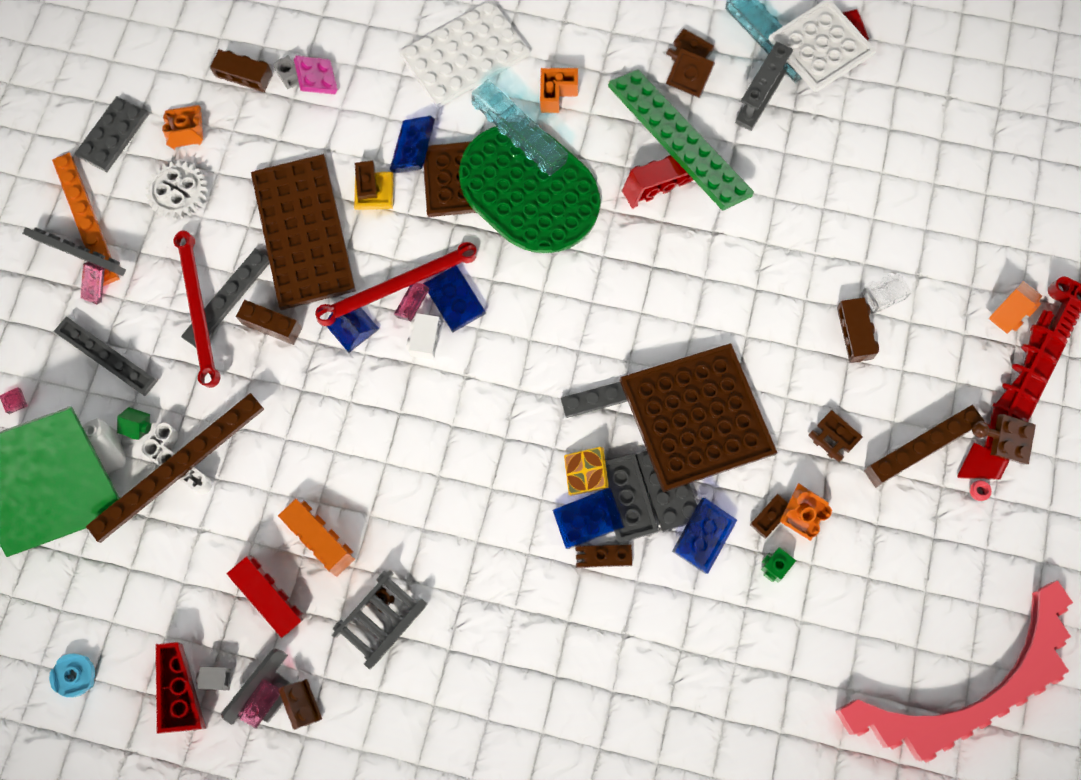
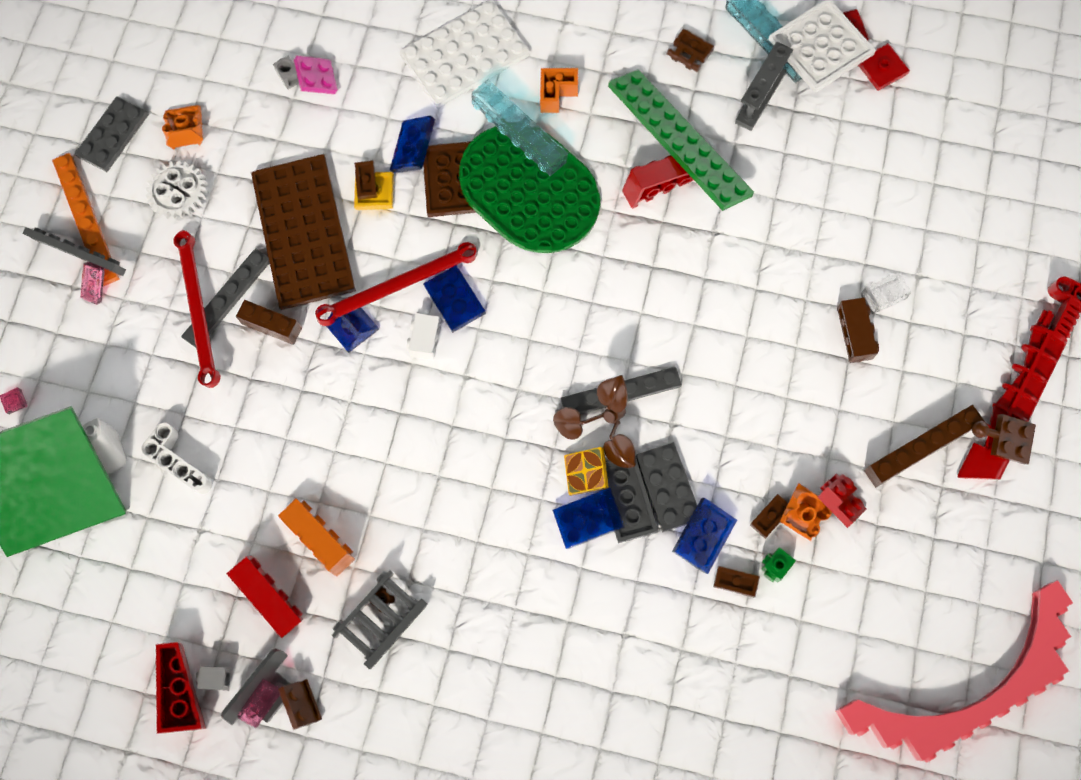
(83, 681): medium azure plate -> none
(105, 356): dark grey plate -> none
(133, 423): green brick -> none
(174, 468): reddish brown plate -> none
(241, 70): reddish brown brick -> none
(411, 301): clear pink plate -> none
(604, 556): reddish brown hinge -> none
(611, 394): none -> reddish brown plant
(690, 73): reddish brown plate -> none
(697, 417): reddish brown plate -> none
(736, 581): none -> reddish brown plate
(837, 430): reddish brown plate -> none
(840, 500): none -> red plate
(884, 67): none -> red plate
(985, 488): coral plate -> none
(1019, 303): orange brick -> none

